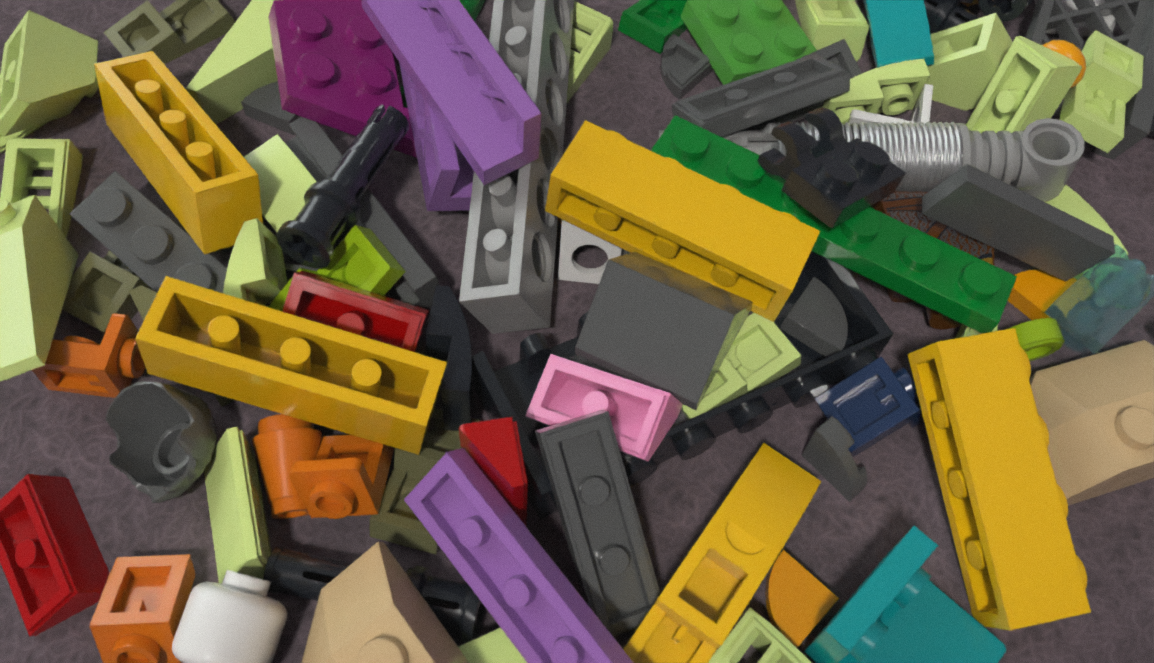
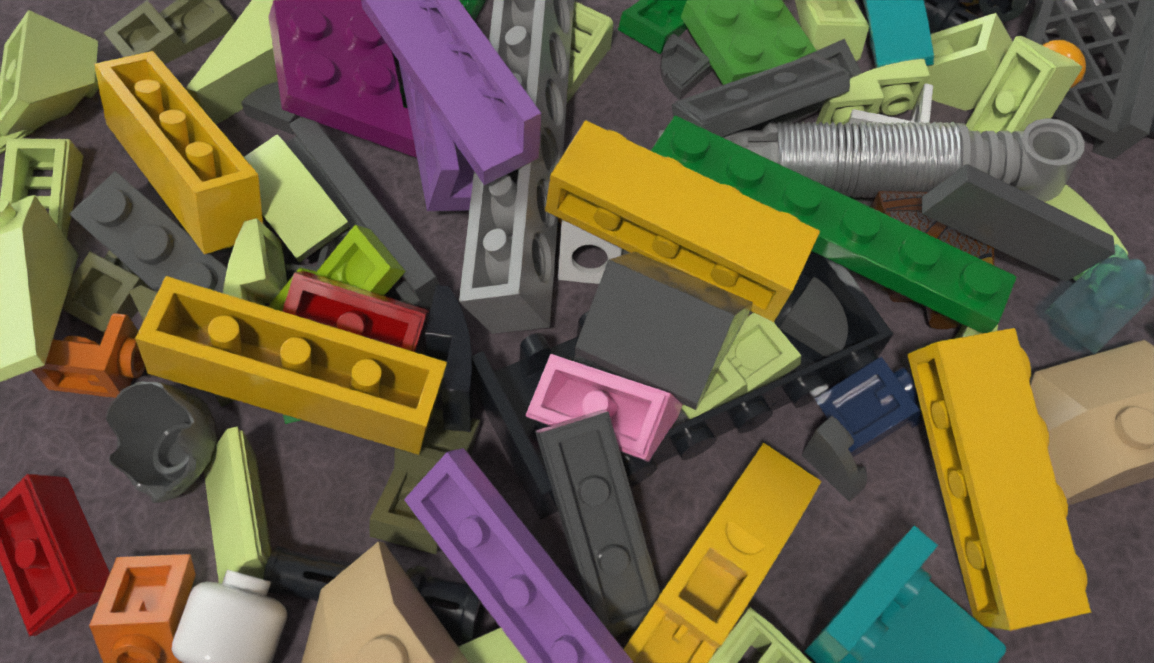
(277, 446): orange cone -> none
(335, 202): black pin -> none
(343, 478): orange bracket -> none
(498, 454): red slope -> none
(795, 599): light orange tile -> none
(830, 175): black plate -> none
(1036, 291): light orange tile -> none
(1039, 337): lime tile -> none
(1100, 98): yellowish green slope -> none

